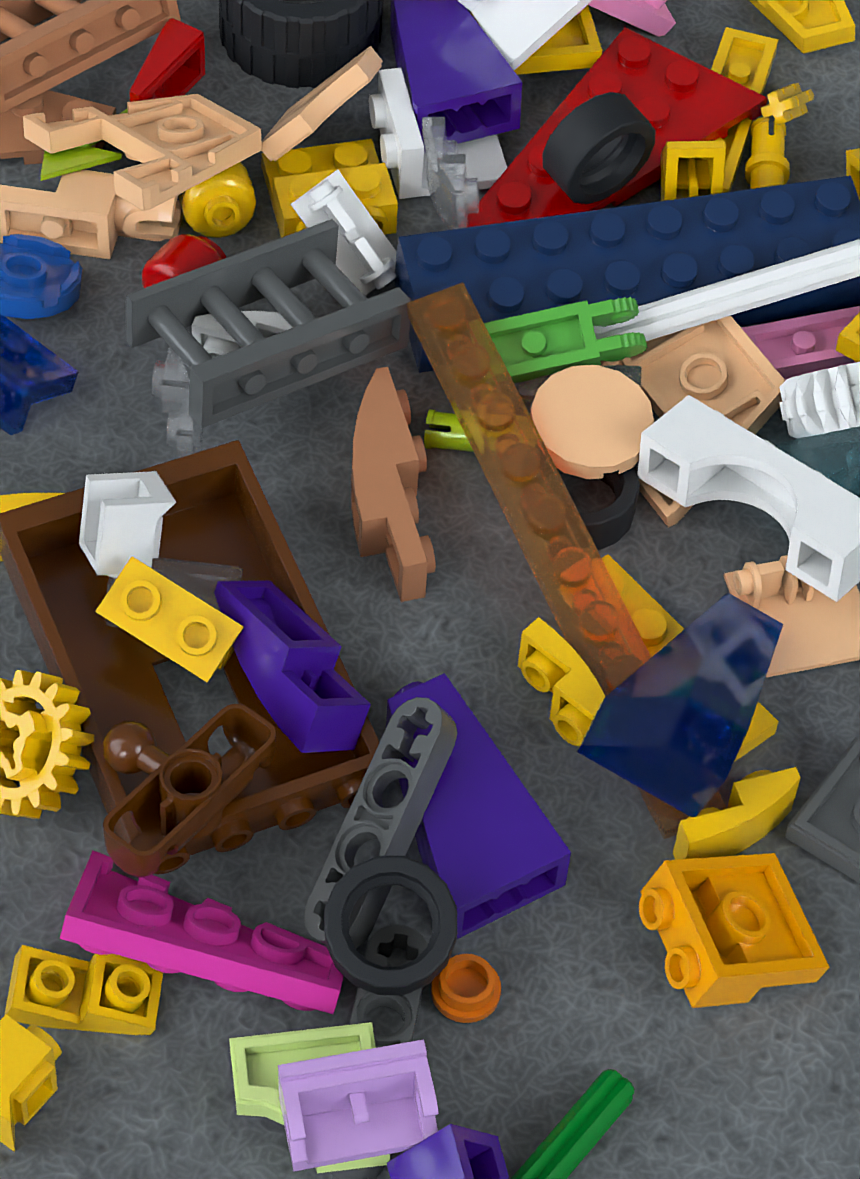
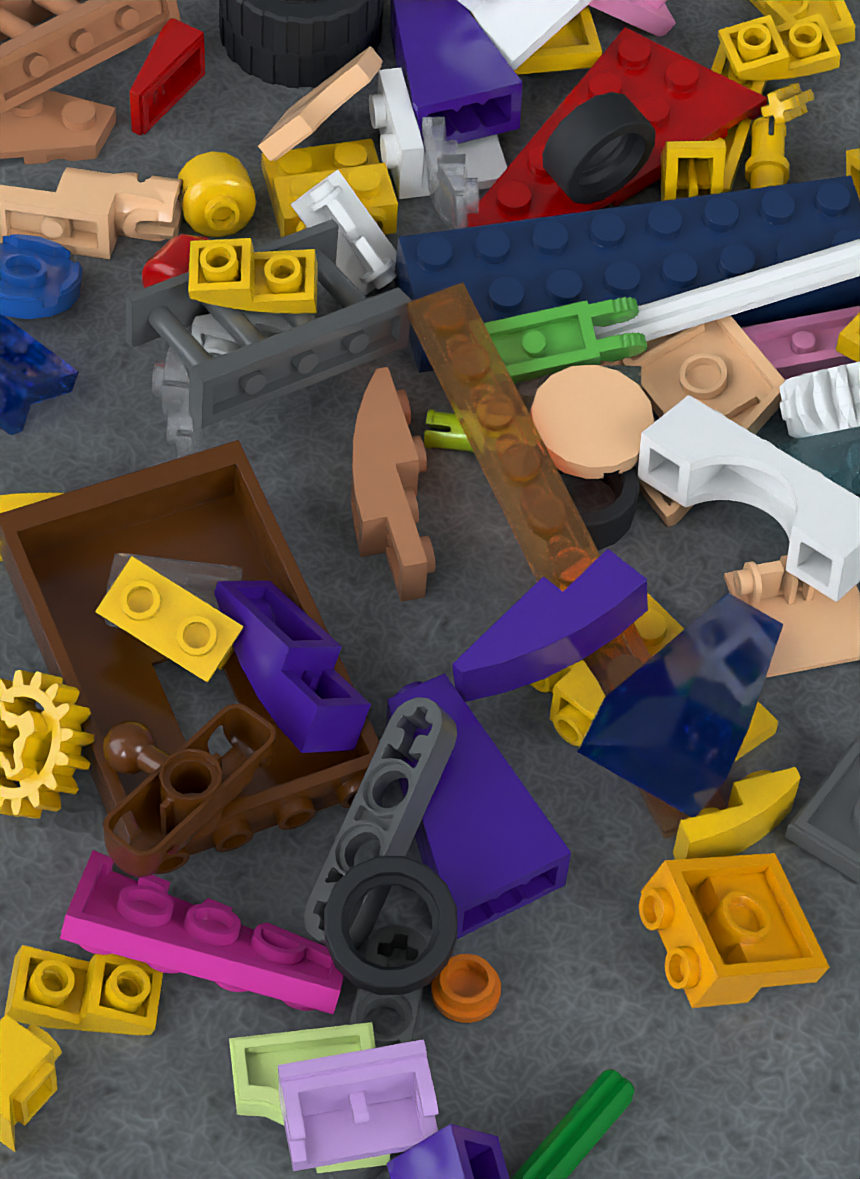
(76, 159): lime piece -> none
(122, 519): white window -> none
(173, 137): light nougat wing -> none
(238, 278): none -> yellow slope
(552, 629): none -> dark purple slope
(779, 52): none -> yellow slope

